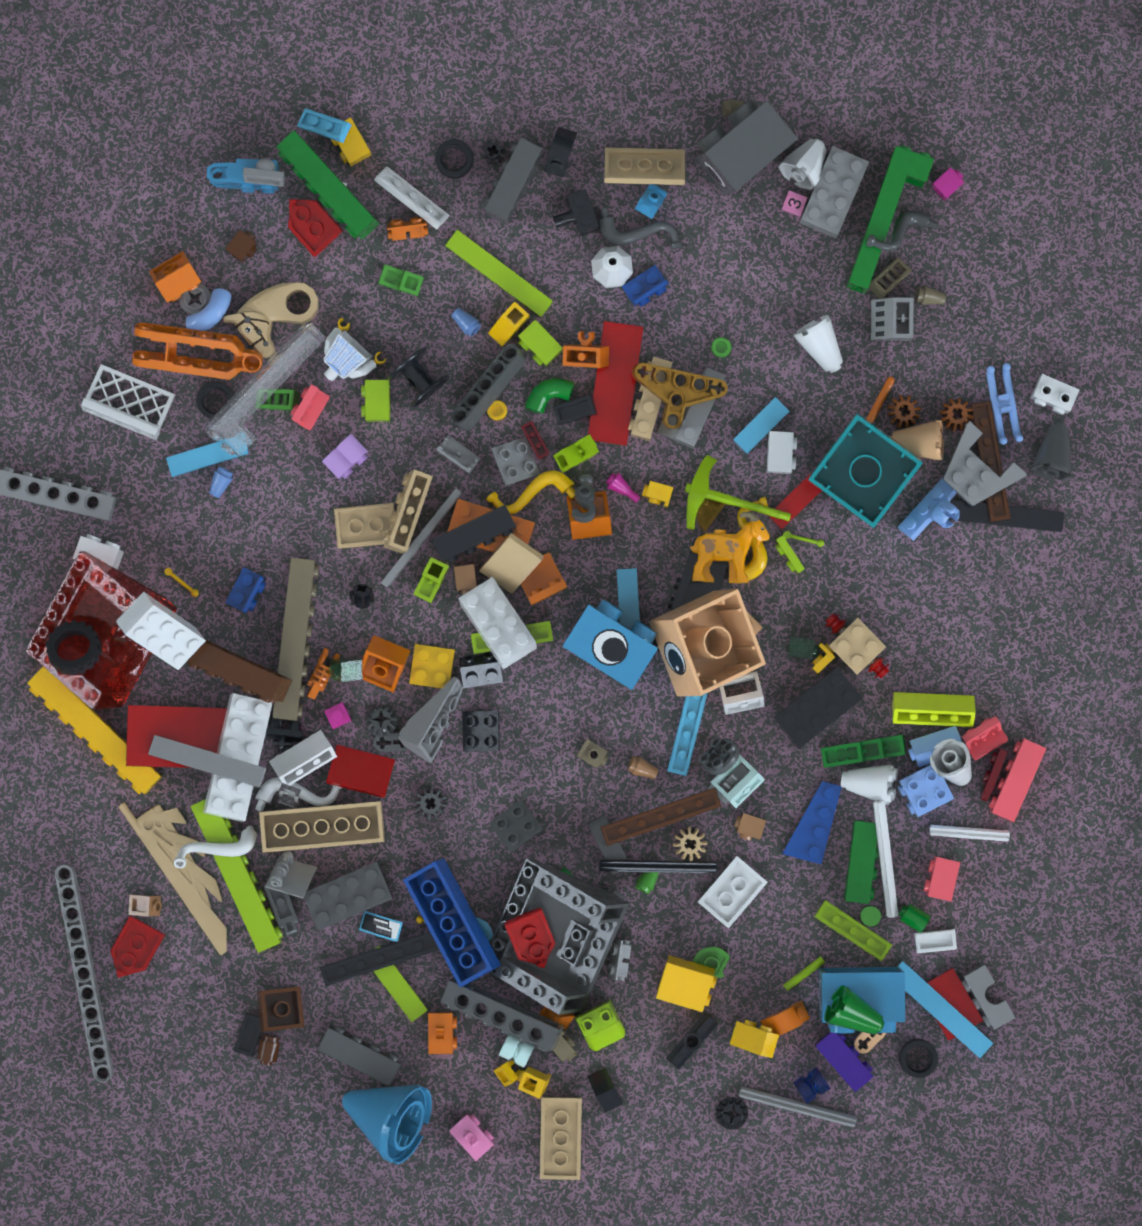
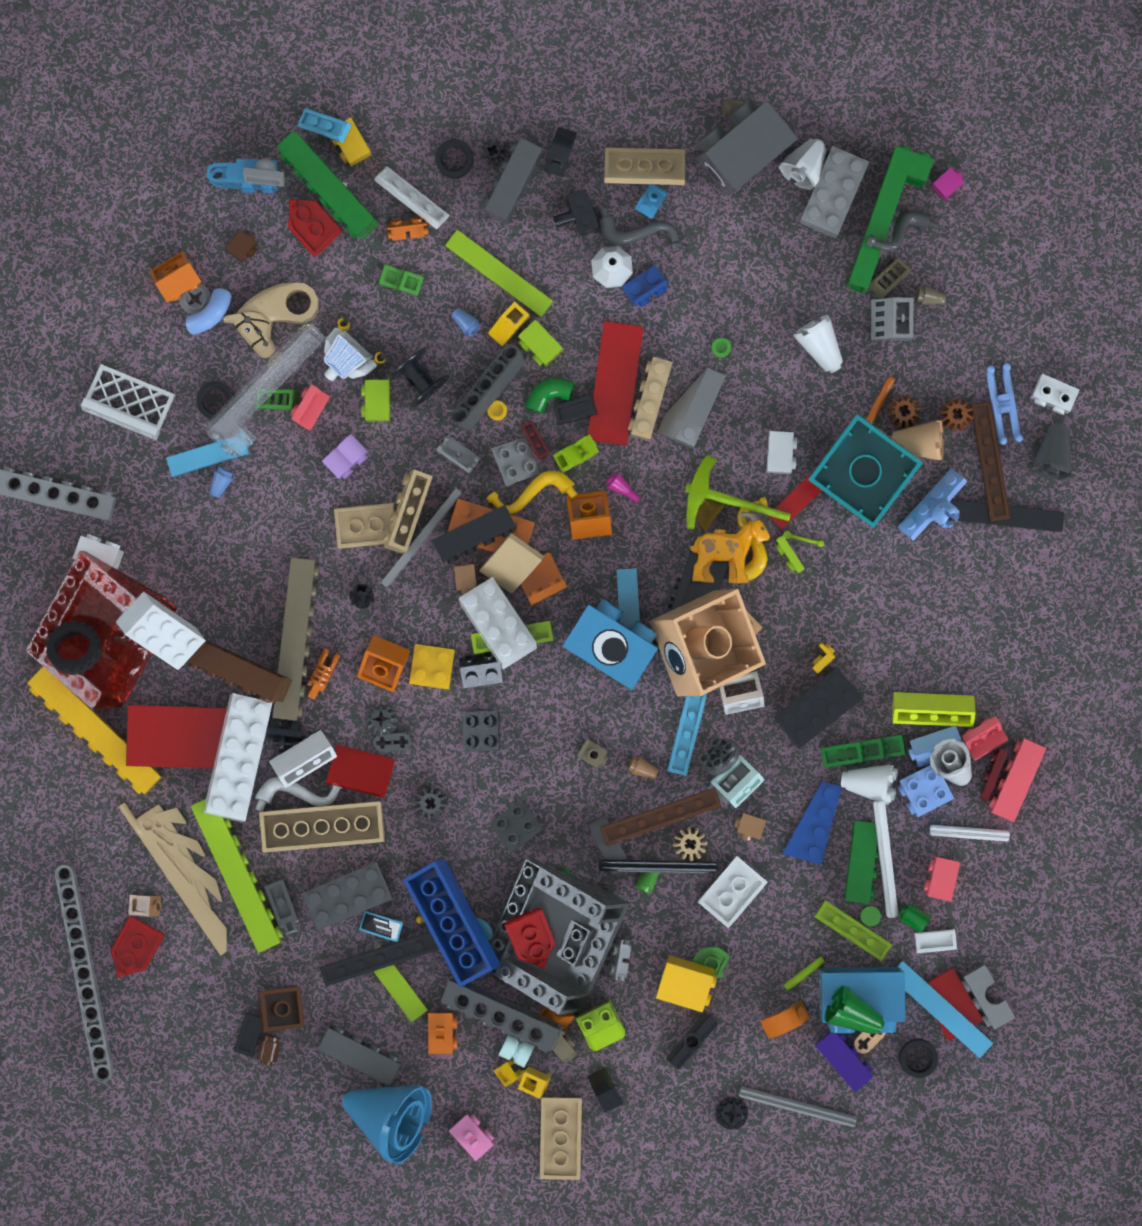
(194, 592): yellow hinge -> none
(207, 761): light grey tile -> none
(243, 846): white animal -> none
(244, 359): orange piece -> none
(245, 591): blue bracket -> none
(289, 795): clear tile -> none
(291, 876): light grey hinge -> none
(338, 715): dark pink brick -> none
(346, 669): brick -> none
(425, 727): light grey wedge -> none
(431, 579): lime brick -> none
(585, 353): orange brick -> none
(585, 497): dark grey piece -> none
(657, 493): yellow brick -> none
(687, 392): pearl gold beam -> none
(754, 1039): yellow brick -> none
(761, 425): medium azure tile -> none
(794, 203): bright pink tile -> none
(802, 648): clear green brick -> none
(811, 1085): clear blue wheel -> none
(857, 645): tan brick -> none
(971, 476): light grey wing -> none

